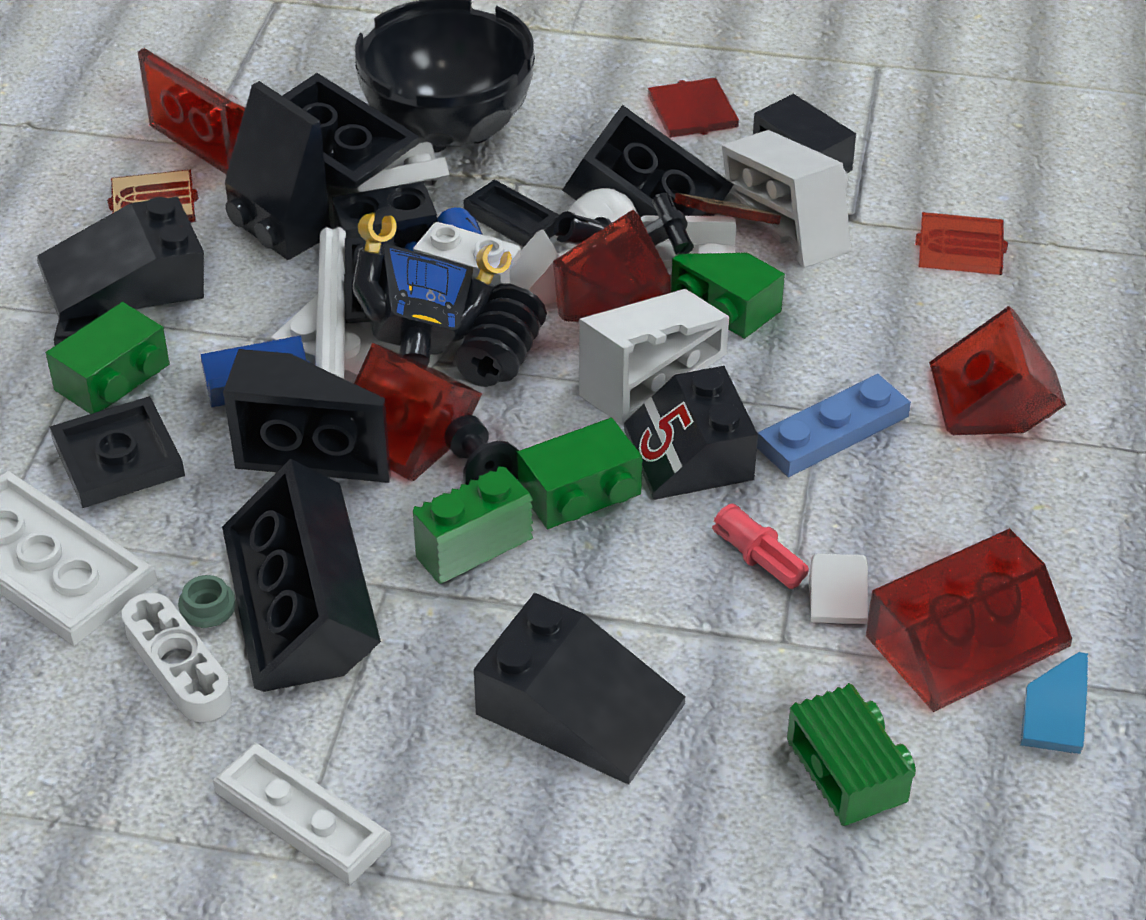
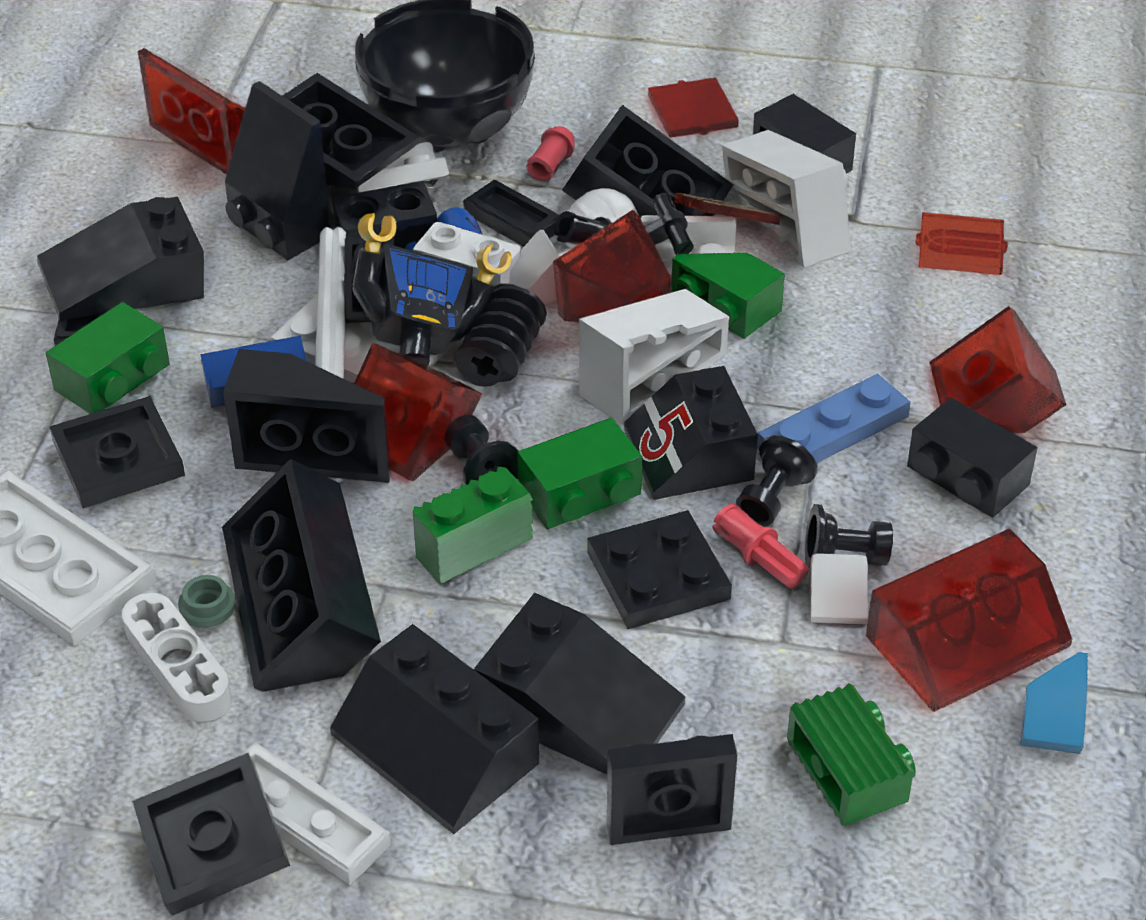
(148, 186): piece -> none
(210, 834): none -> black plate
(436, 729): none -> black slope
(556, 145): none -> coral pin
(658, 569): none -> black plate
(670, 788): none -> black plate
(785, 465): none -> black piece
(825, 538): none -> black piece
(971, 457): none -> black brick

